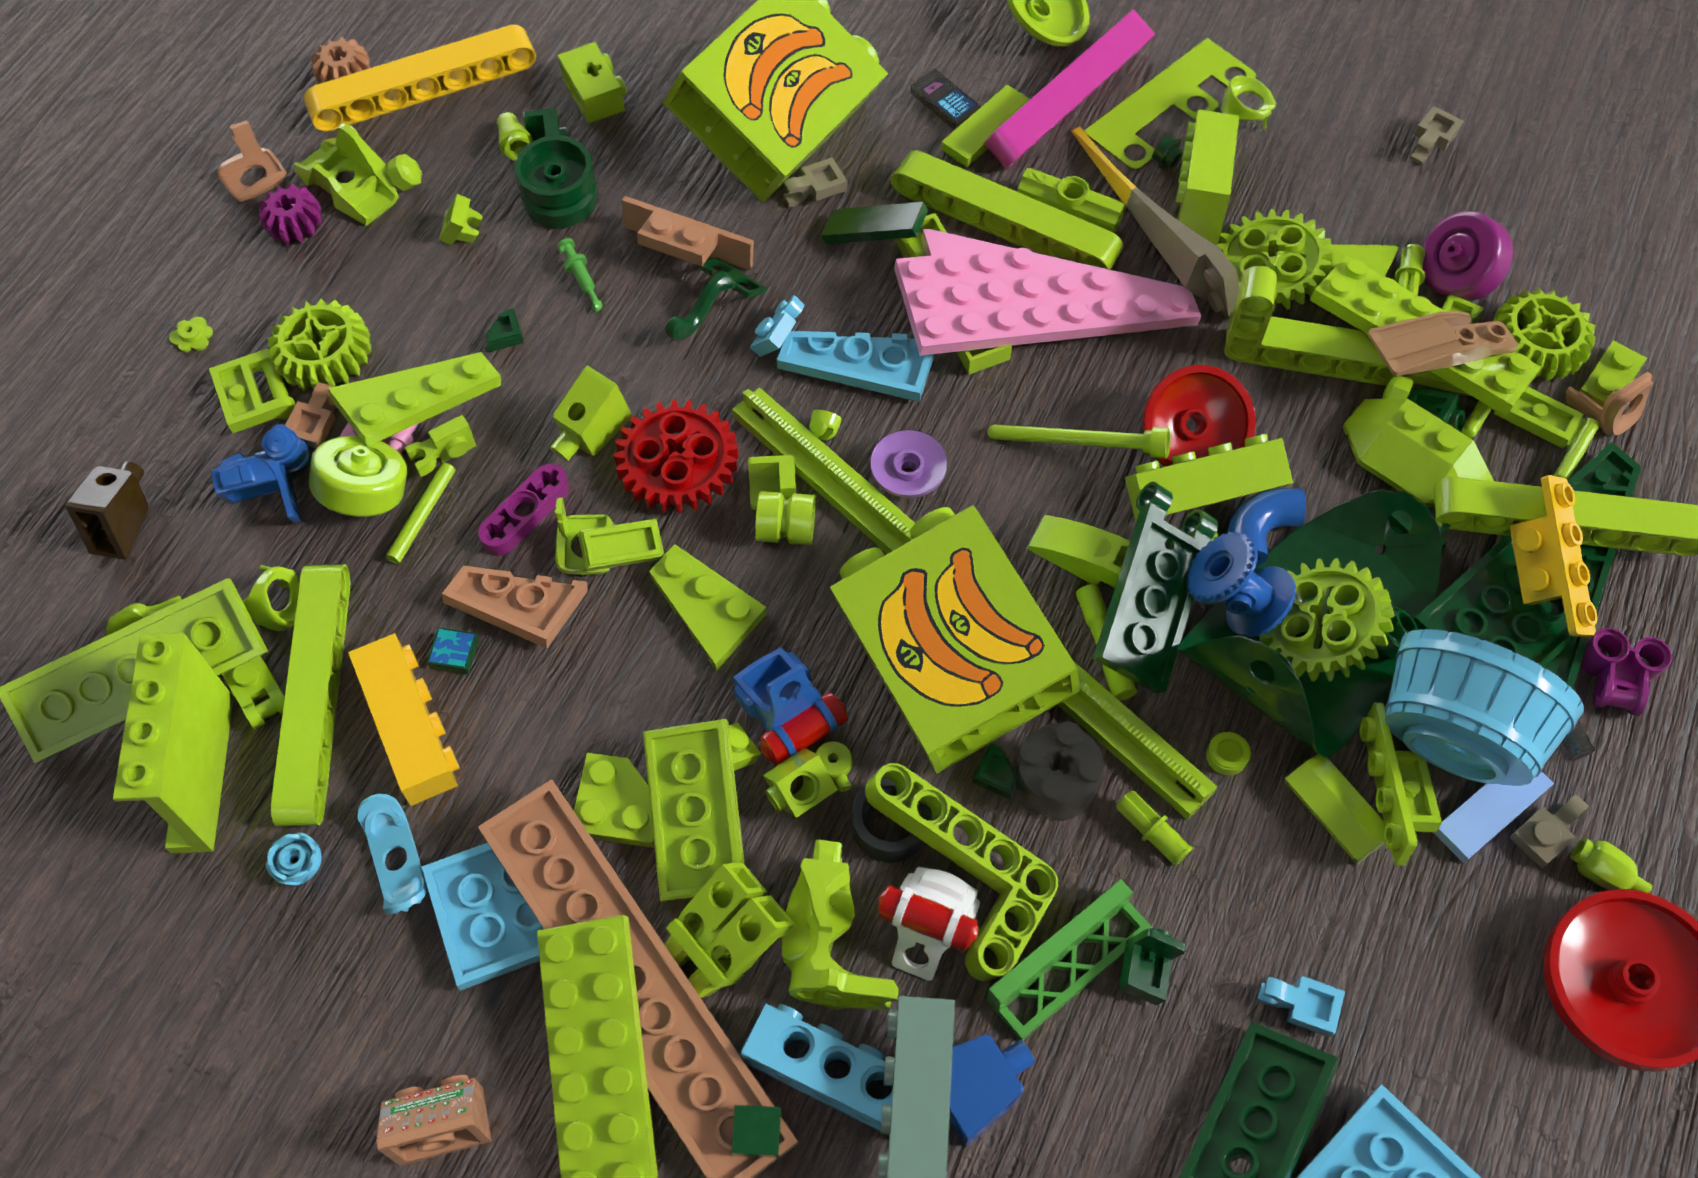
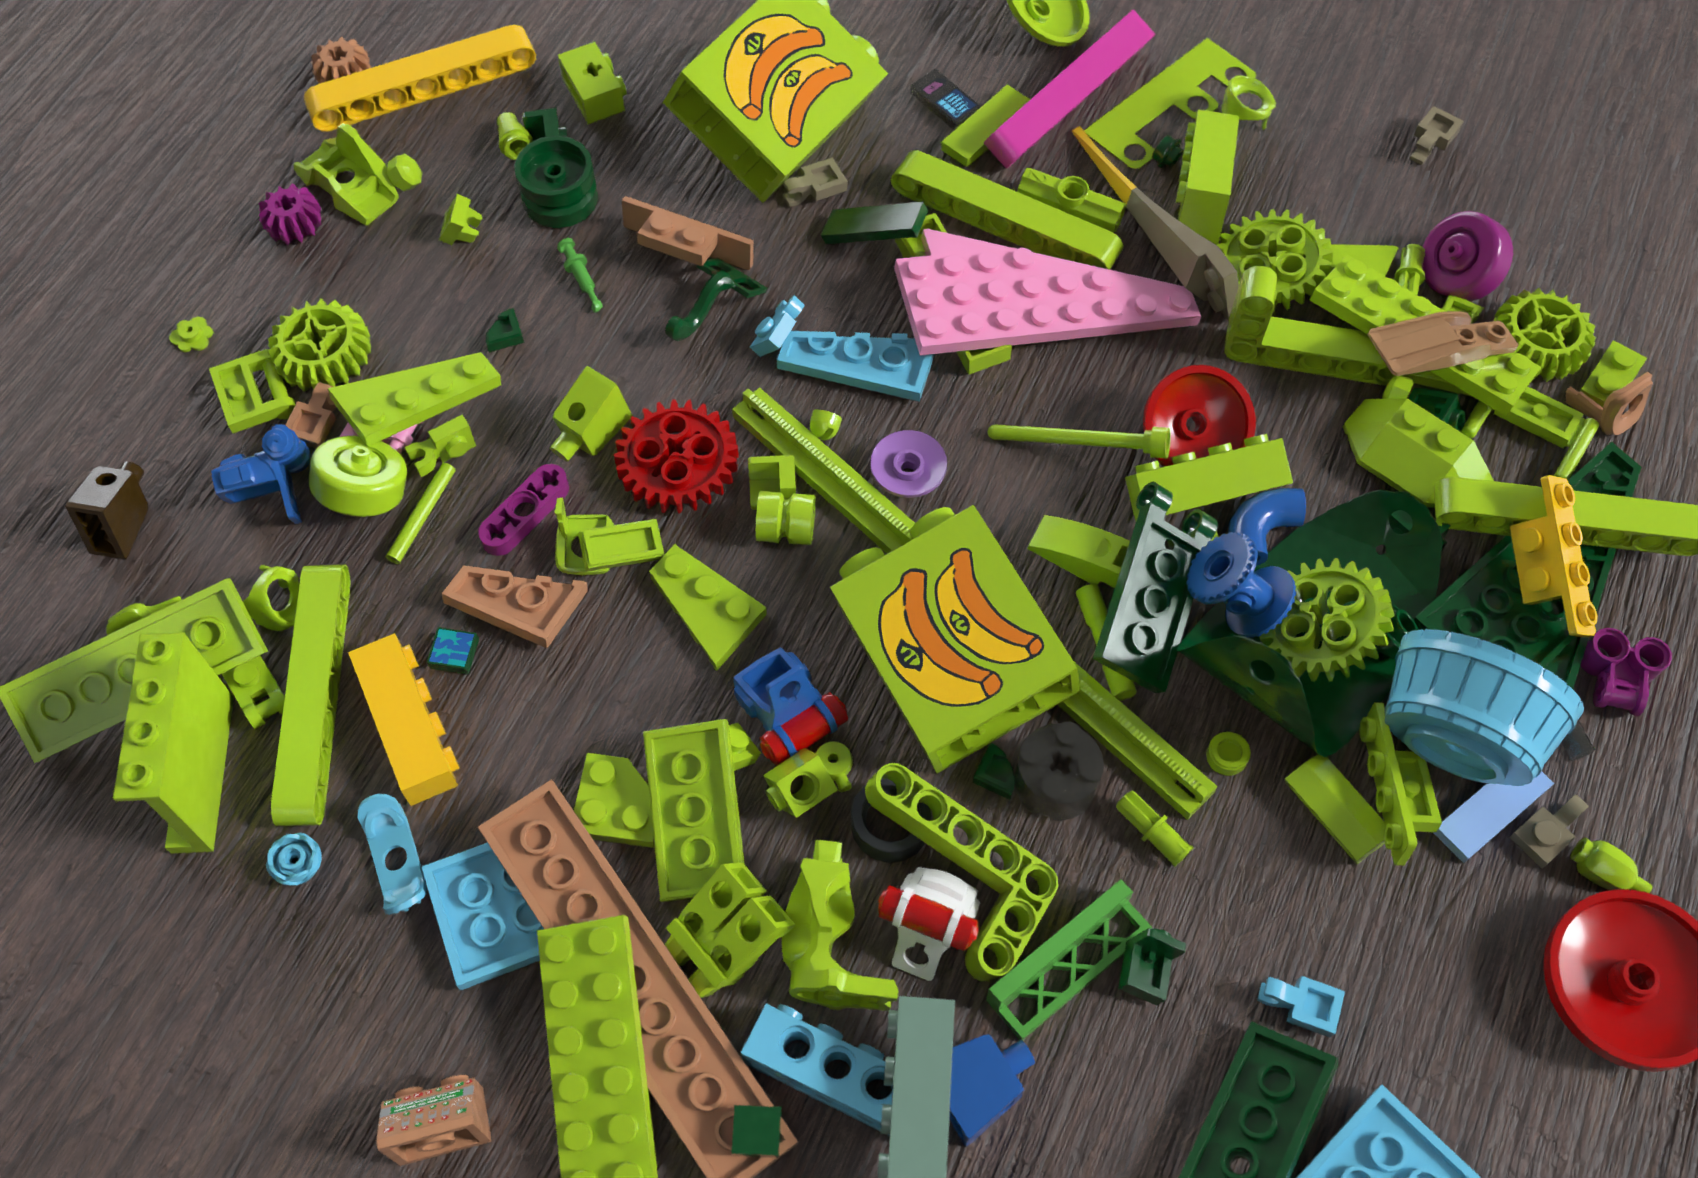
(251, 157): nougat piece -> none

